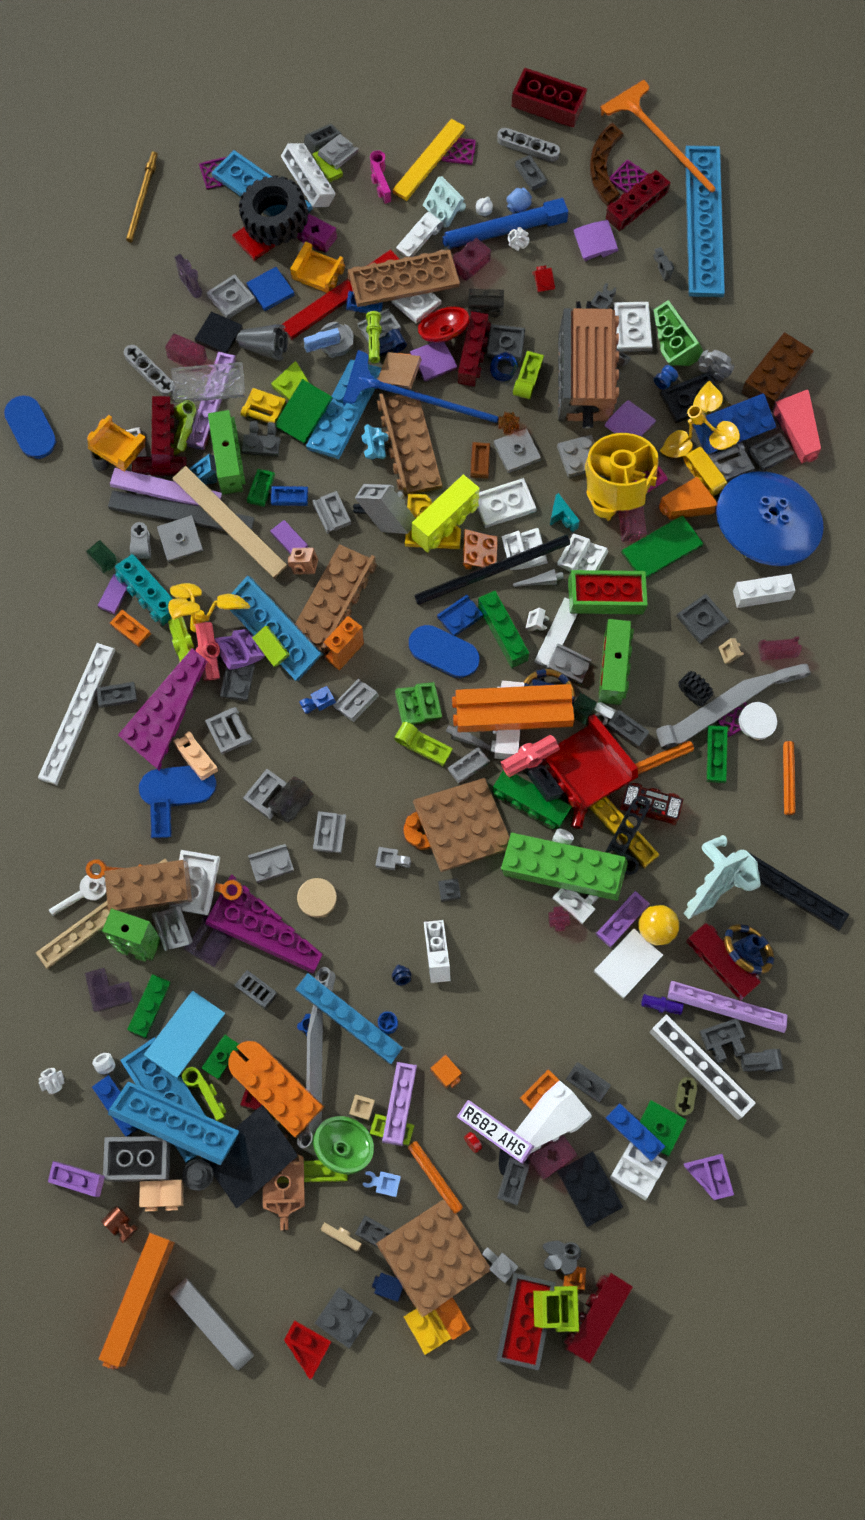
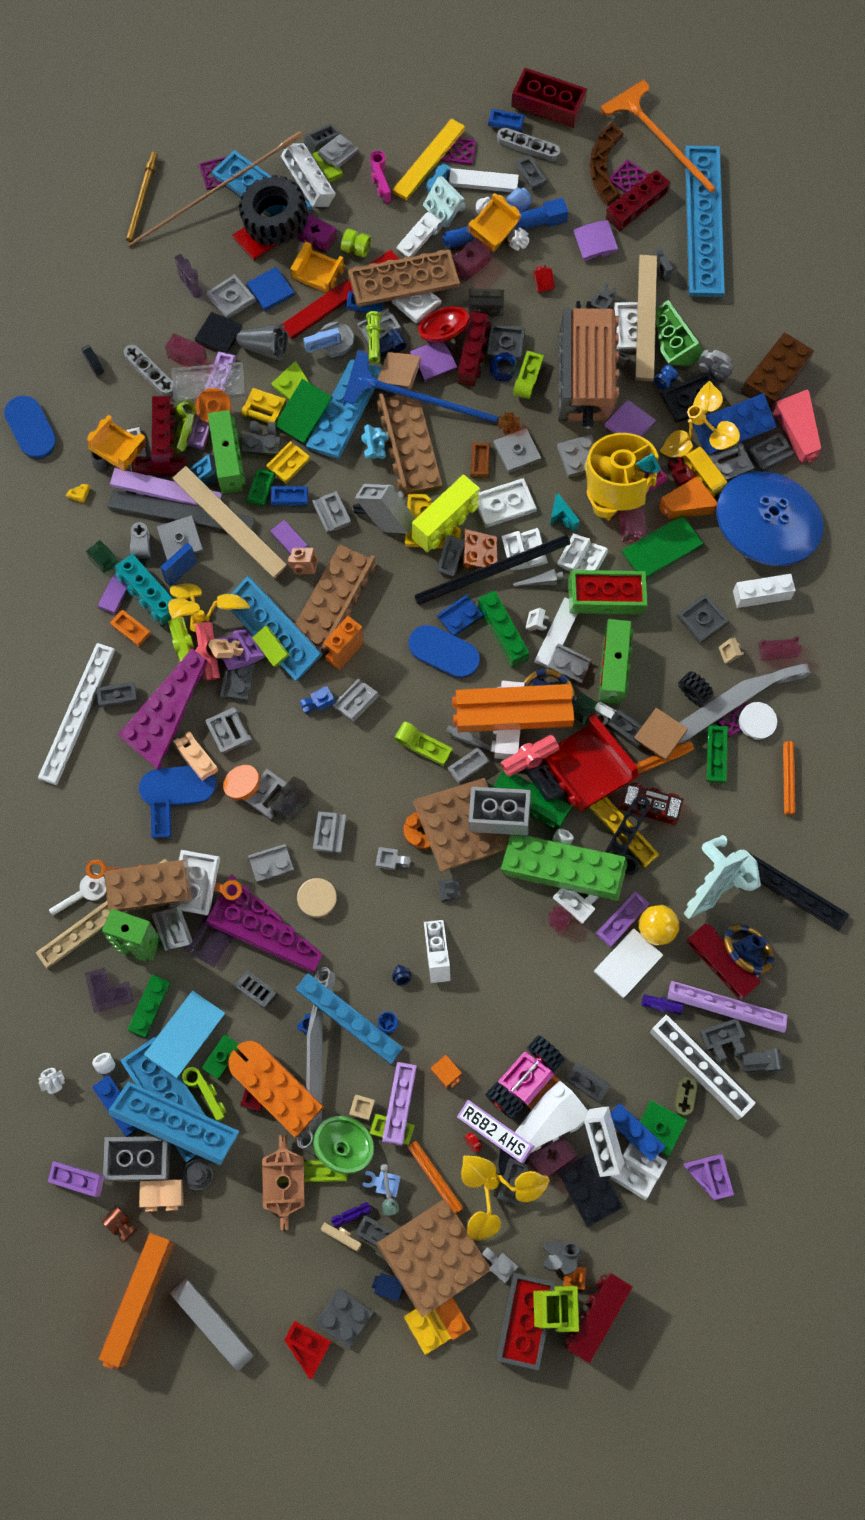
(78, 493): none -> yellow tile
(92, 360): none -> black beam
(178, 564): none -> blue tile
(212, 401): none -> orange tile
(223, 649): none -> light nougat plate
(241, 782): none -> tile
(253, 1158): black sticker -> none
(283, 145): none -> medium nougat piece
(288, 462): none -> yellow plate
(351, 1215): none -> dark purple axle
(356, 243): none -> lime wheel
(389, 1205): none -> hinge
(418, 703): bright green slope -> none
(443, 170): none -> dark azure plate
(451, 555): none -> dark grey plate
(481, 1171): none -> yellow plant
(483, 180): none -> white tile
(494, 222): none -> light orange panel
(499, 811): none -> light grey brick
(504, 119): none -> blue plate
(525, 1077): none -> plate
(578, 818): red pin -> none
(604, 1141): none -> white brick
(646, 318): none -> tan tile
(649, 464): none -> teal tile
(660, 734): none -> medium nougat tile
(680, 473): none -> dark red plate

